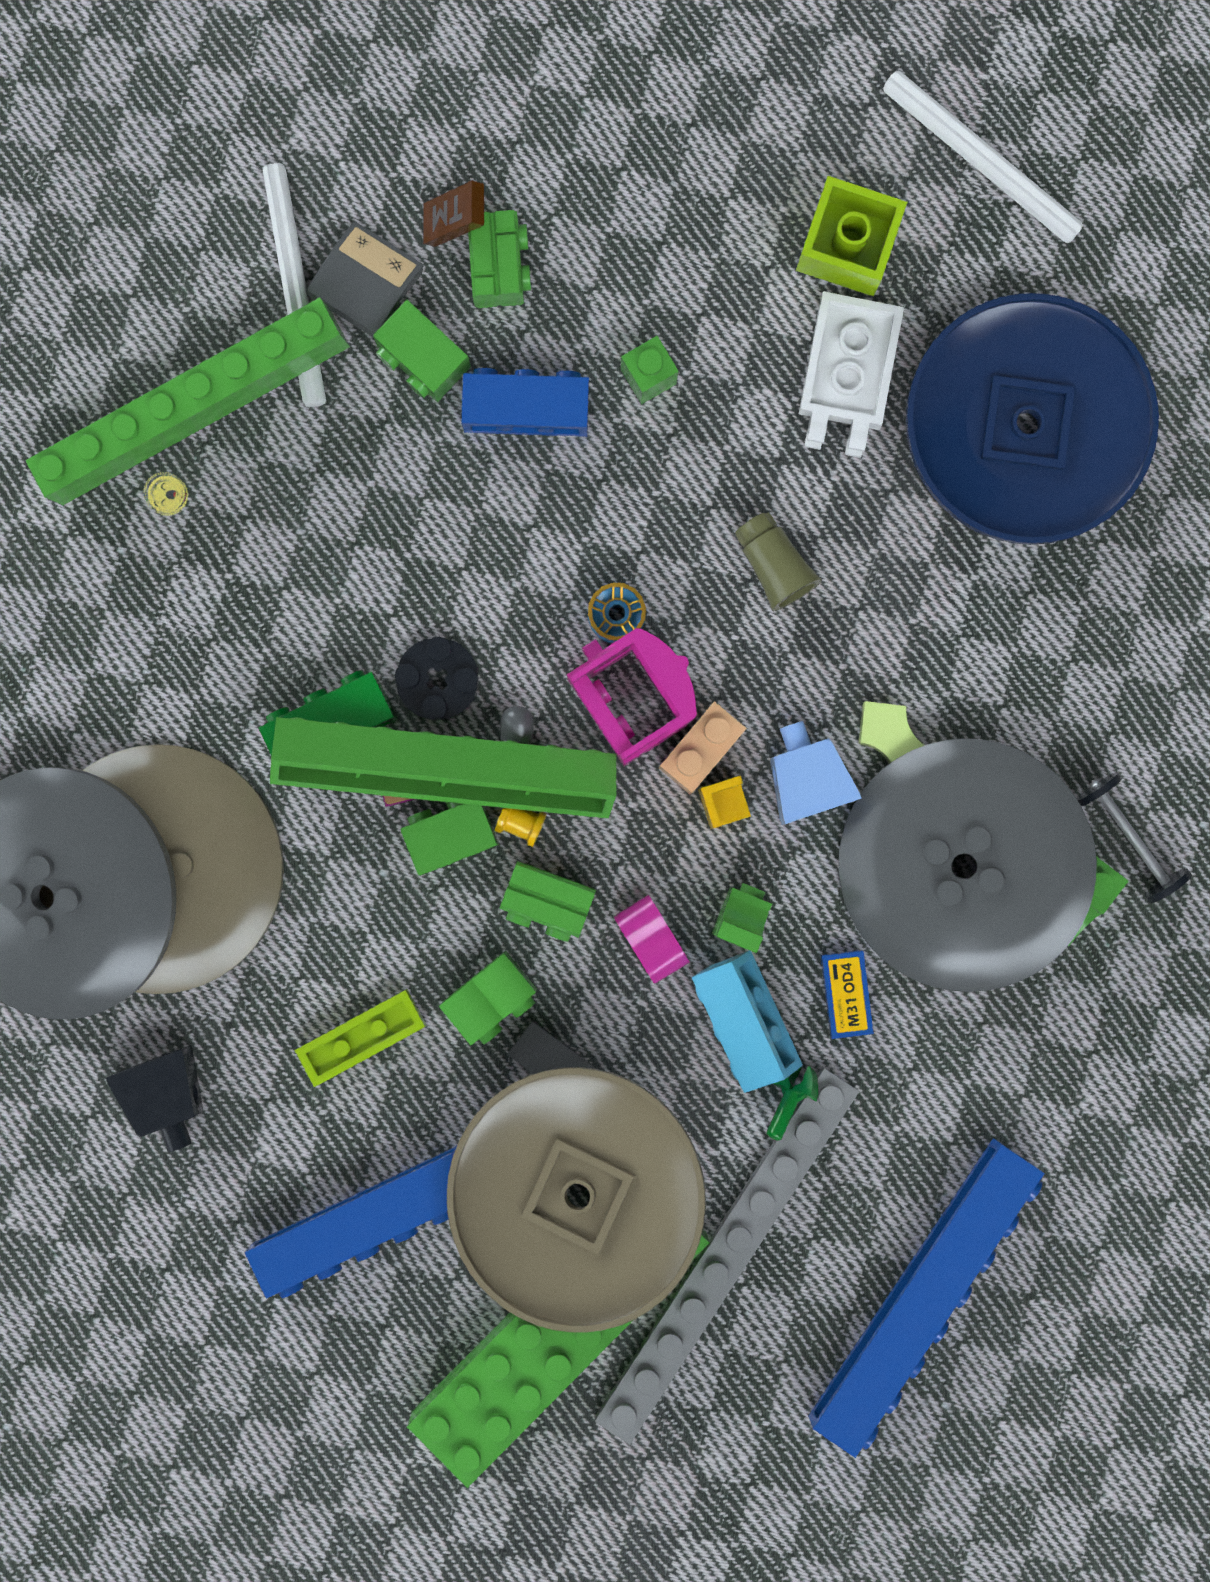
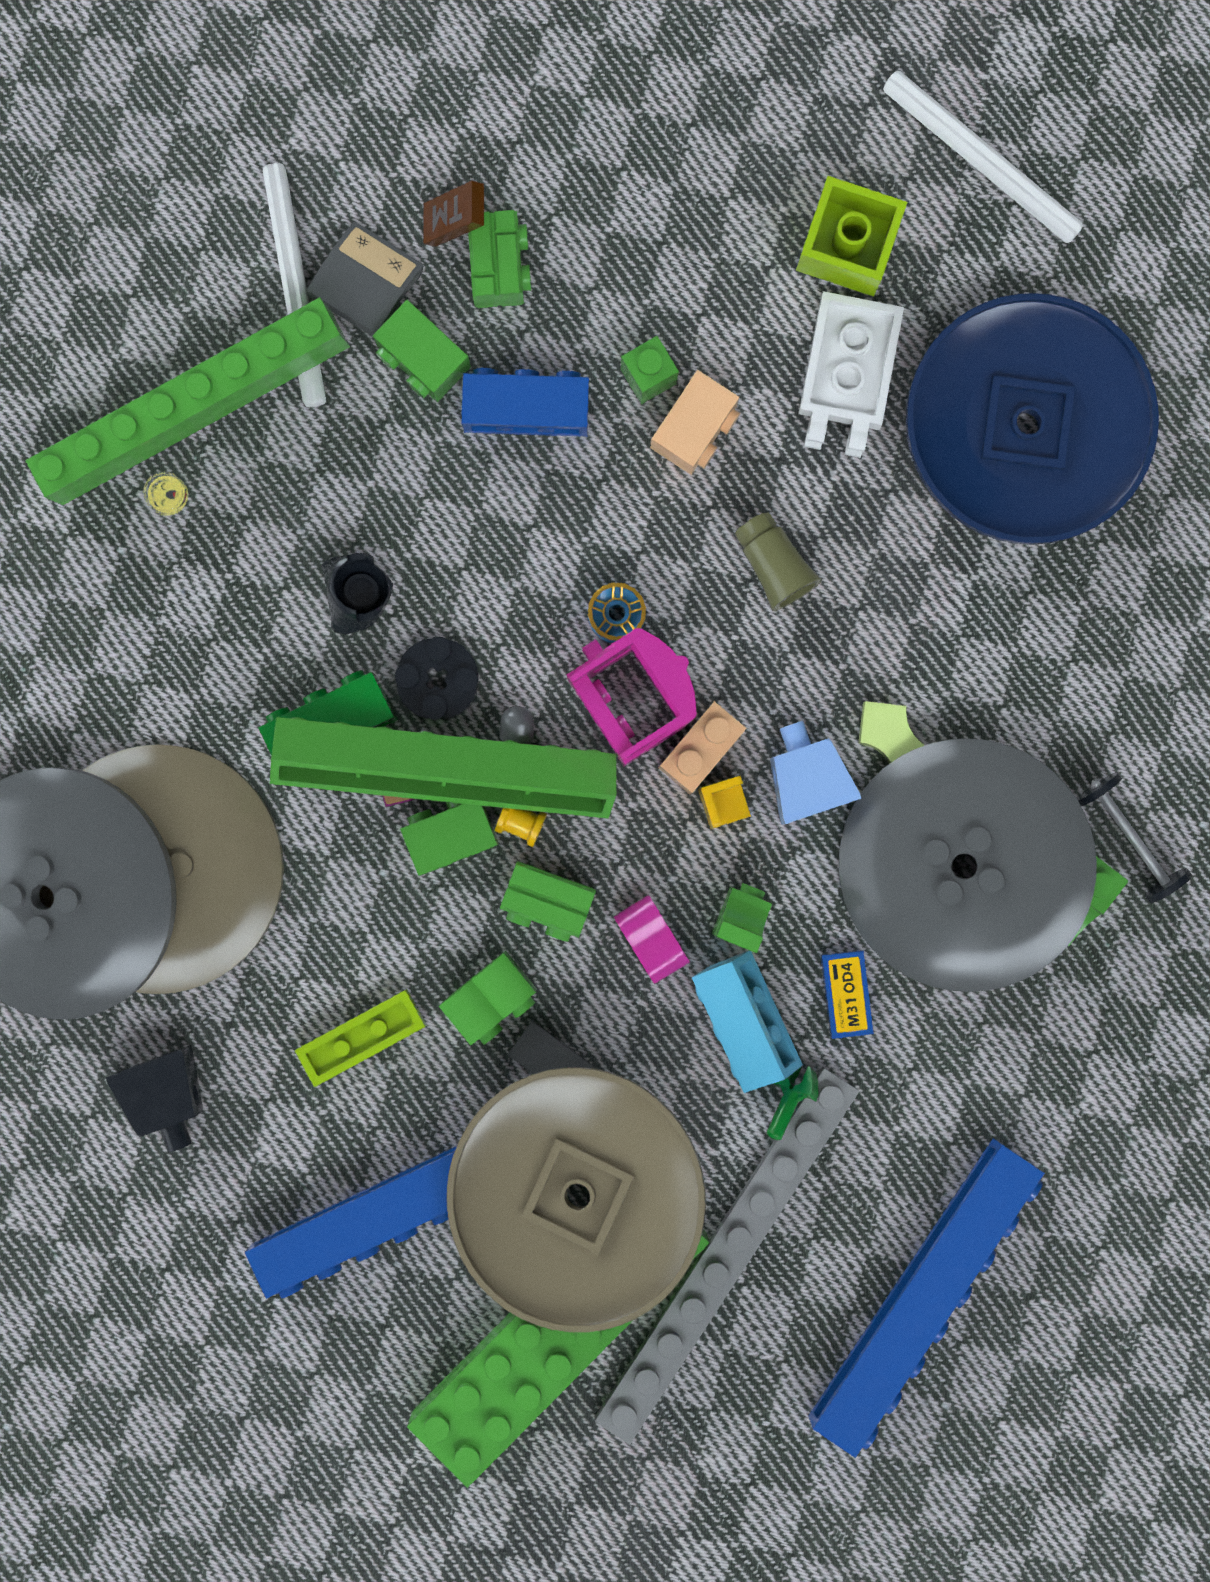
(355, 591): none -> black hair
(695, 423): none -> light nougat brick

